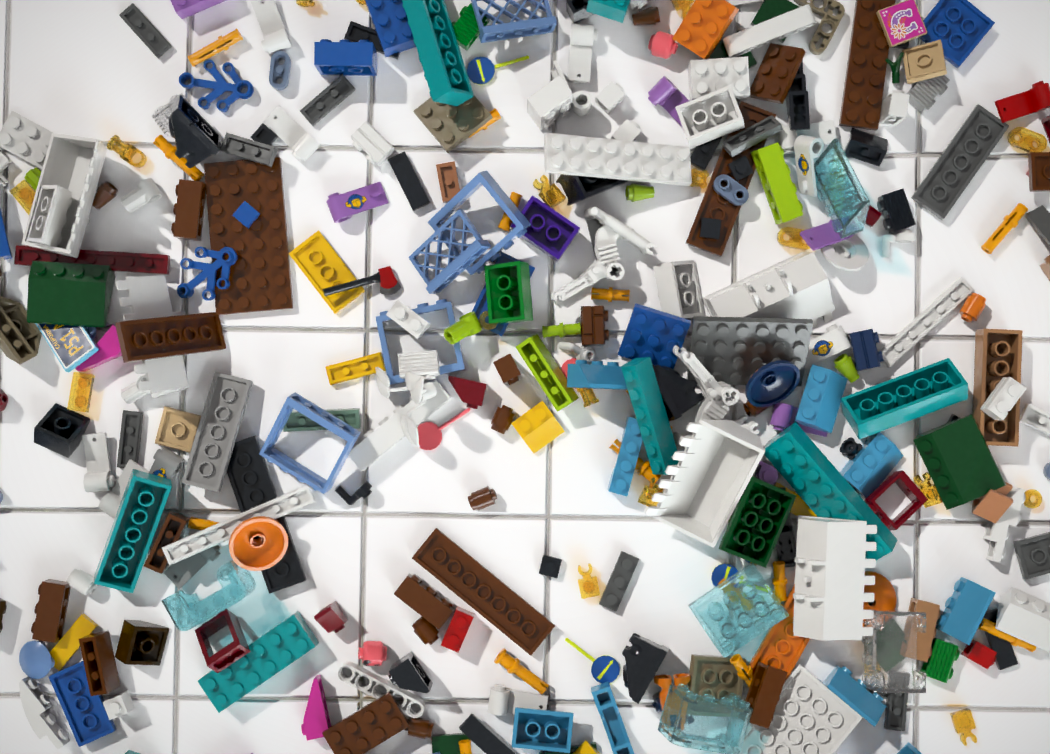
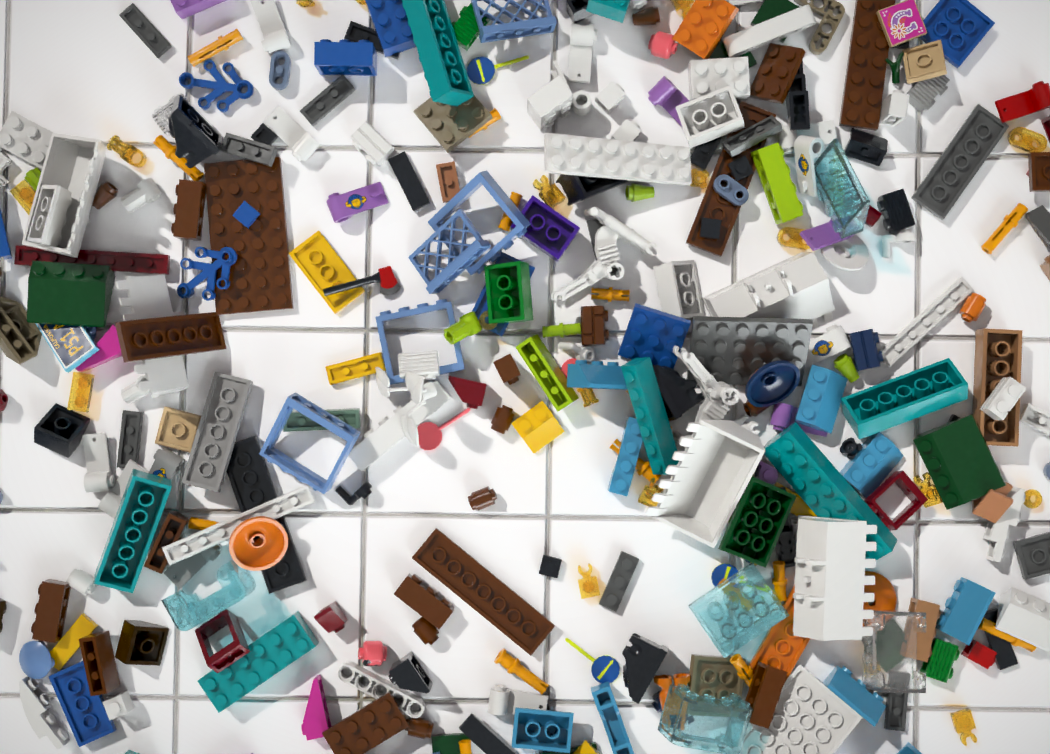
(408, 319): white brick -> none
(457, 629): red brick -> none

